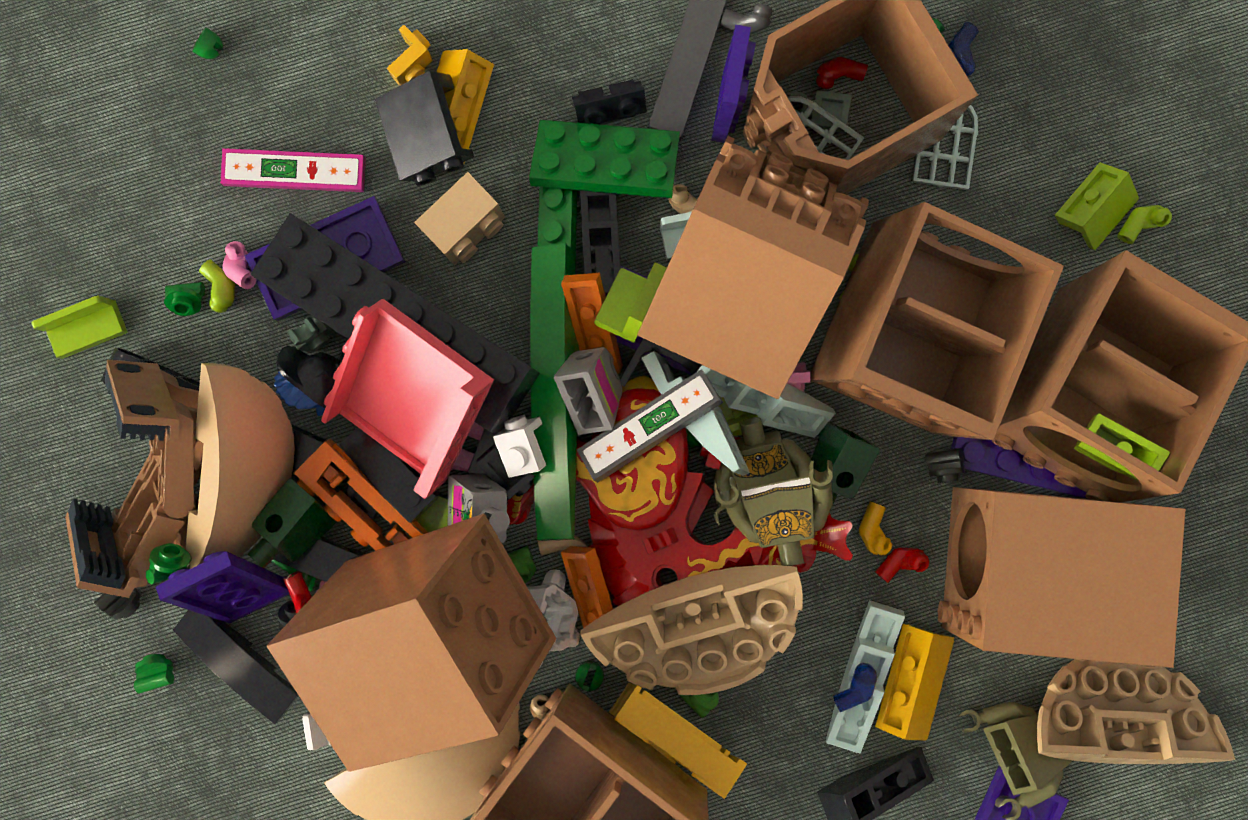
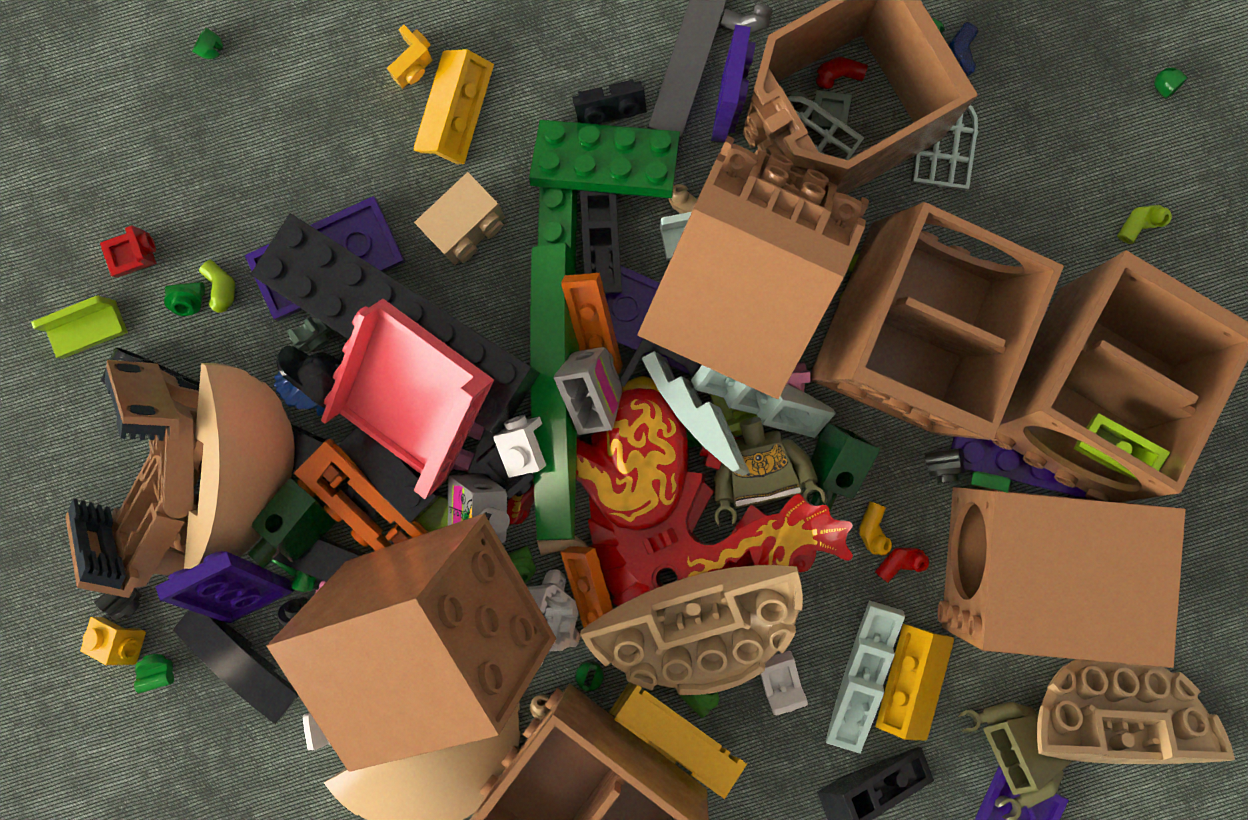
(112, 643): none -> yellow bracket
(129, 252): none -> red bracket
(165, 561): green plate -> none
(236, 266): bright pink arm -> none
(293, 170): tile -> none
(298, 589): red arm -> none
(422, 128): panel -> none
(629, 302): lime panel -> none
(649, 426): tile -> none
(781, 511): olive torso -> none
(783, 684): none -> white bracket
(860, 690): clear blue arm -> none
(991, 482): none -> green tile
(1099, 204): lime panel -> none
(1169, 81): none -> green hinge

